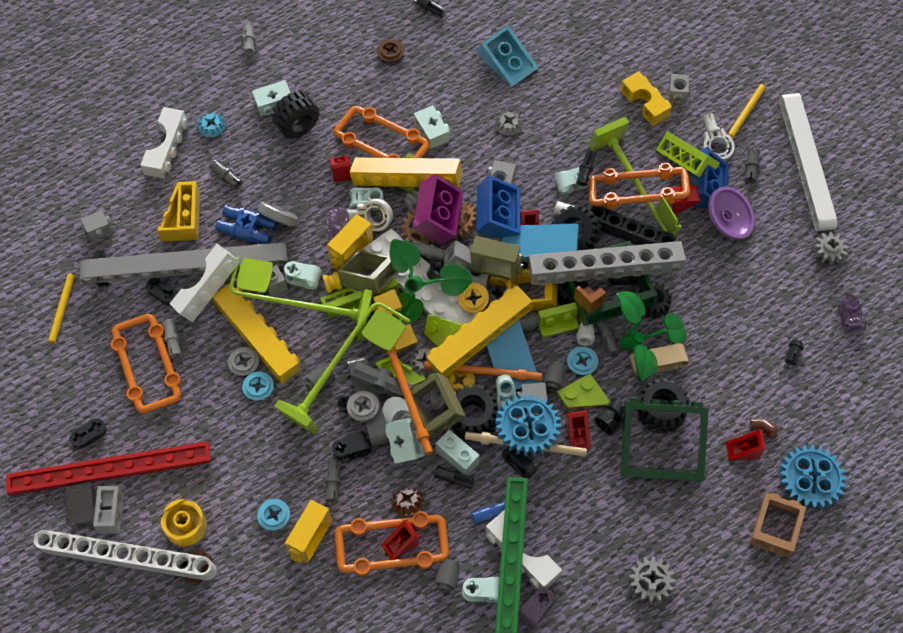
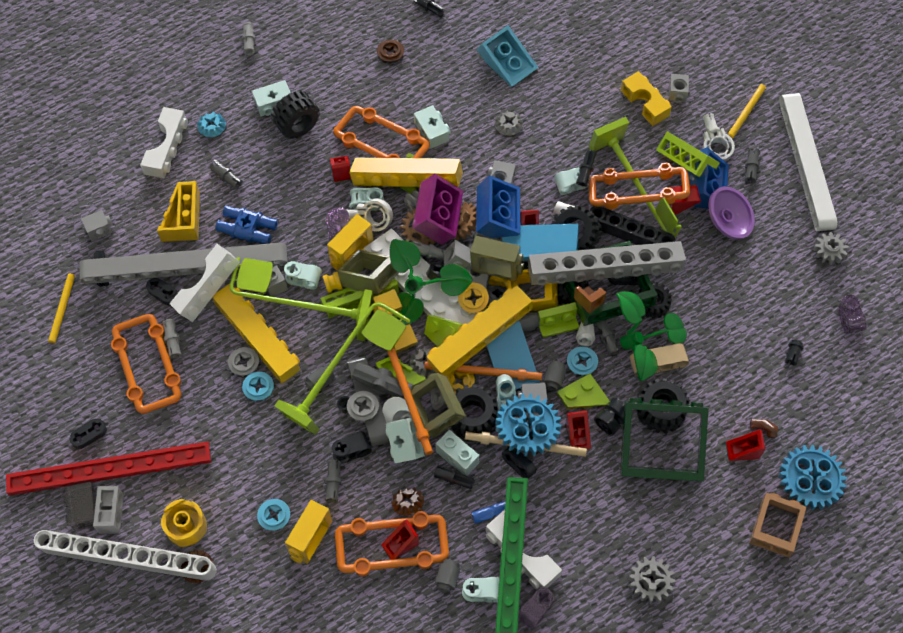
(277, 213): light grey wheel -> none

